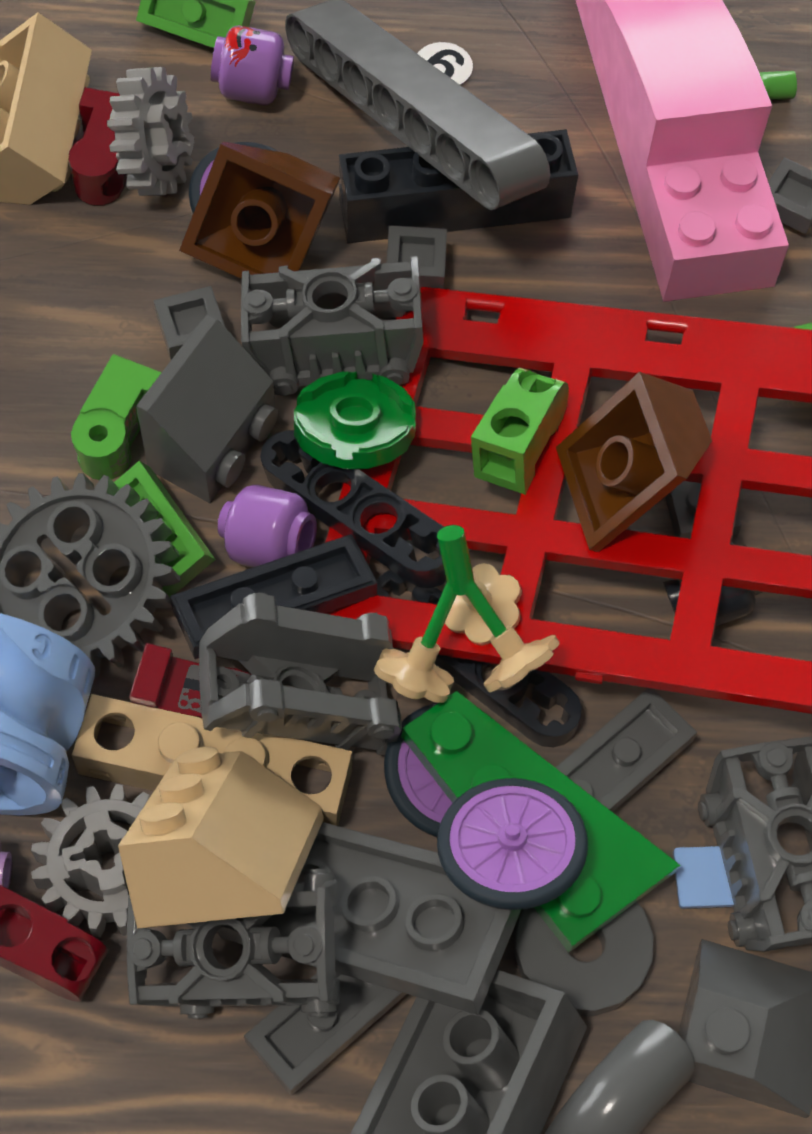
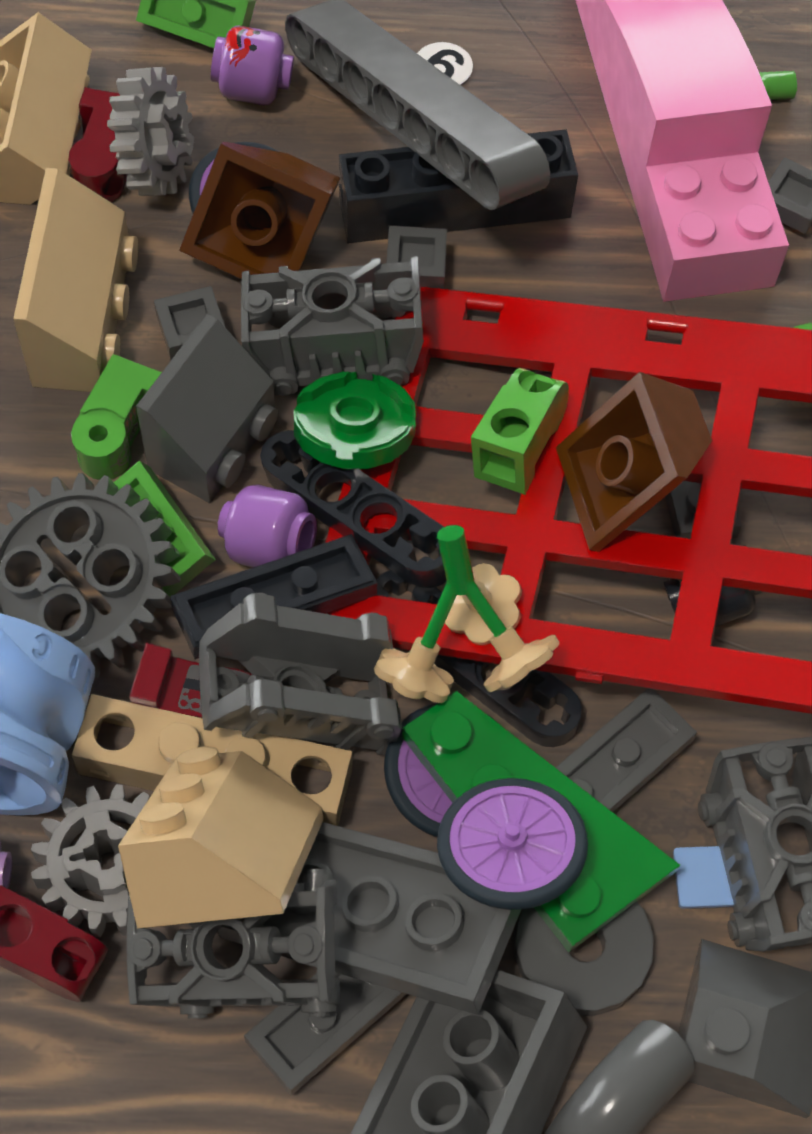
(73, 285): none -> tan slope

